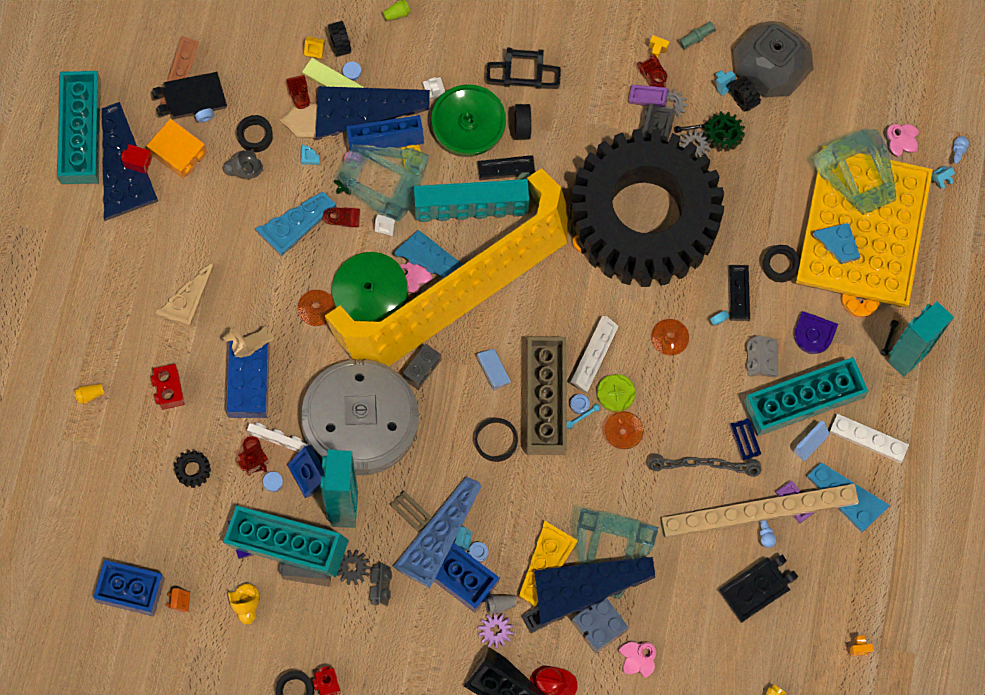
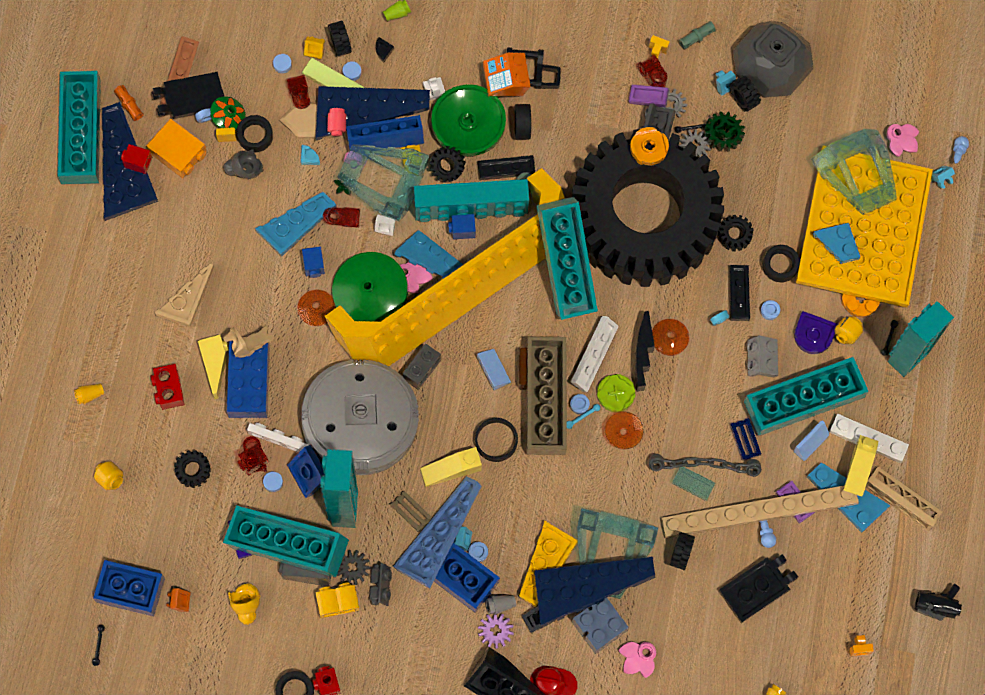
(96, 662): none -> black hinge
(108, 475): none -> yellow head
(128, 102): none -> orange pin
(214, 359): none -> light yellow slope
(221, 116): none -> green dish
(226, 134): none -> yellow tile
(282, 63): none -> light blue tile
(313, 262): none -> blue brick
(336, 121): none -> coral brick
(337, 601): none -> yellow brick
(383, 49): none -> black tile
(450, 153): none -> black tyre
(452, 467): none -> light yellow slope
(462, 226): none -> blue brick
(507, 75): none -> orange slope
(523, 369): none -> reddish brown tile
(567, 258): none -> teal brick
(644, 345): none -> black slope
(655, 138): none -> light orange plate
(682, 550): none -> black tyre
(693, 483): none -> clear light blue tile
(724, 236): none -> black tyre
(770, 310): none -> light blue tile
(848, 330): none -> yellow head
(860, 465): none -> light yellow slope
(901, 502): none -> tan fence
(938, 606): none -> black piece

